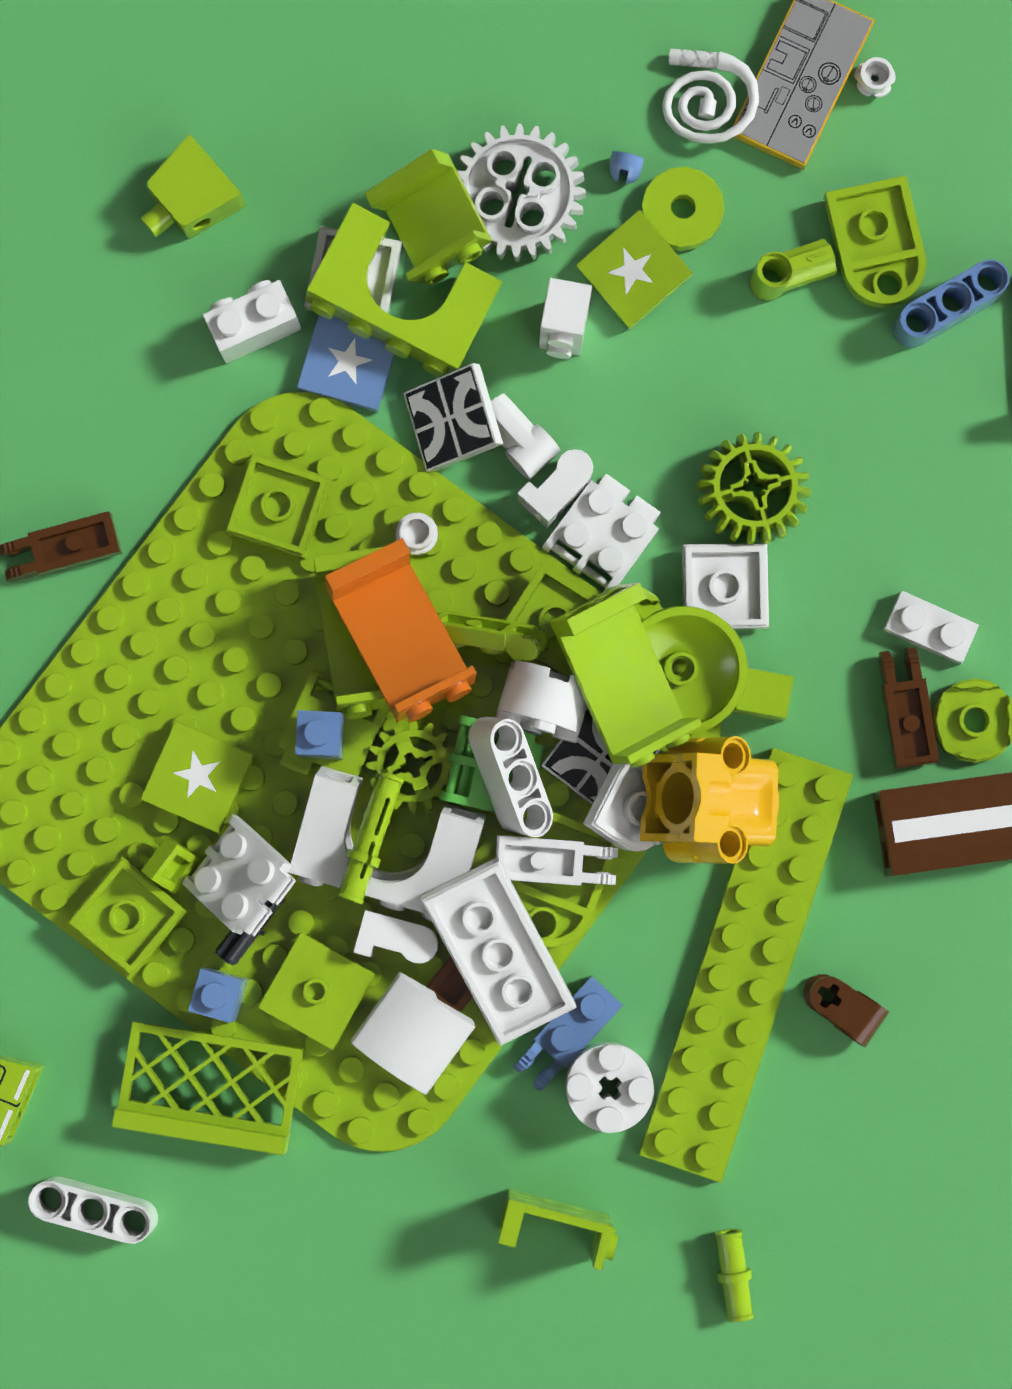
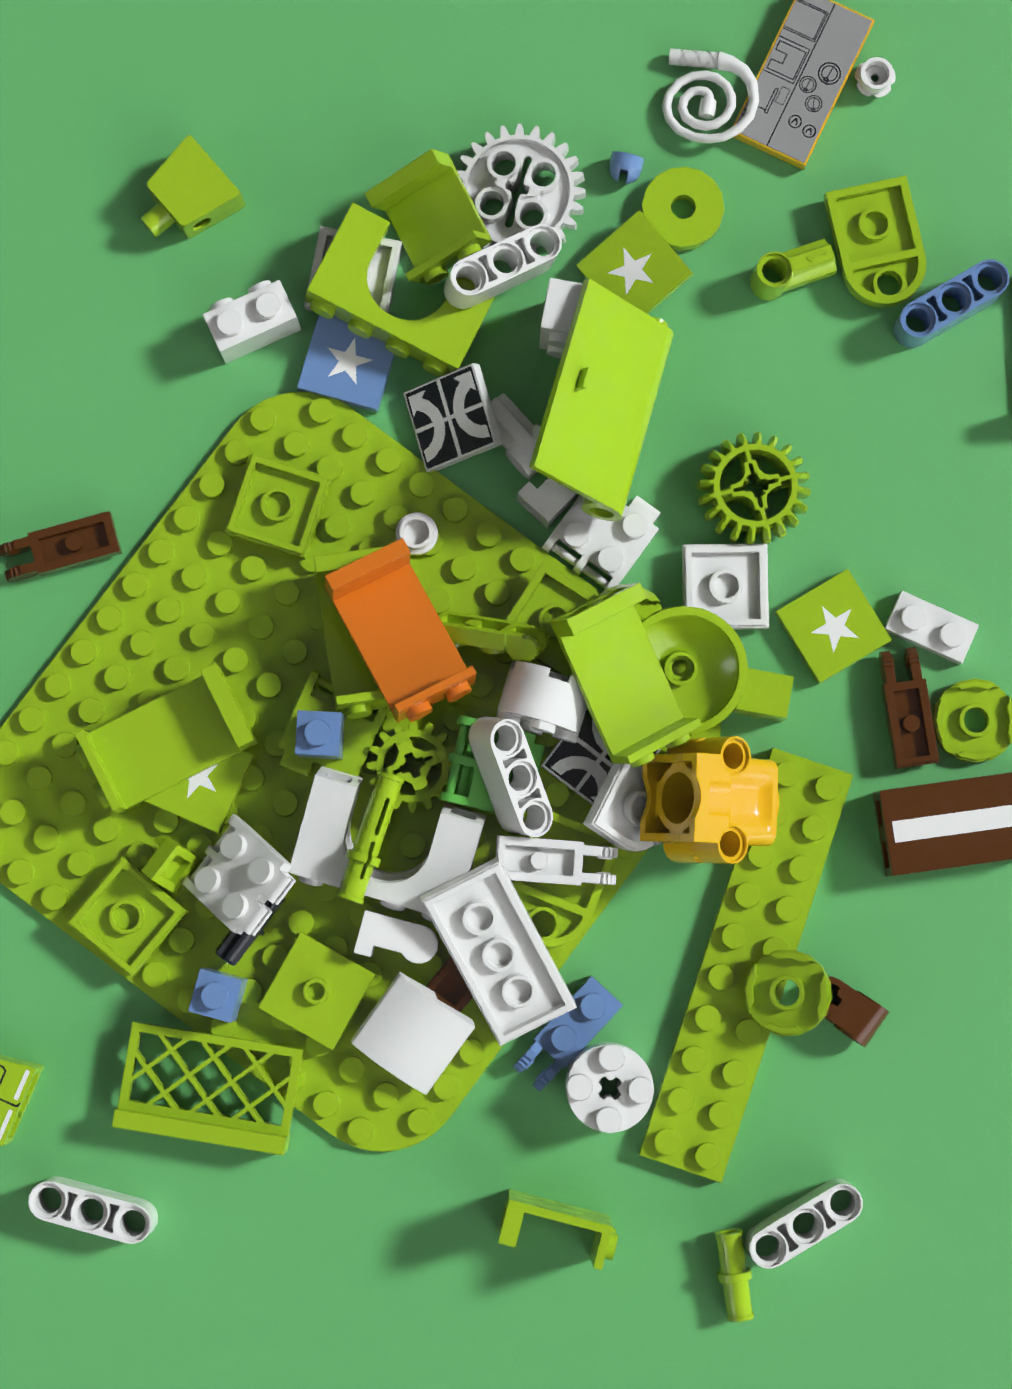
(165, 741): none -> lime panel
(512, 250): none -> white beam
(602, 400): none -> lime door
(813, 992): none -> lime tile
(825, 1223): none -> white beam
(833, 626): none -> lime tile

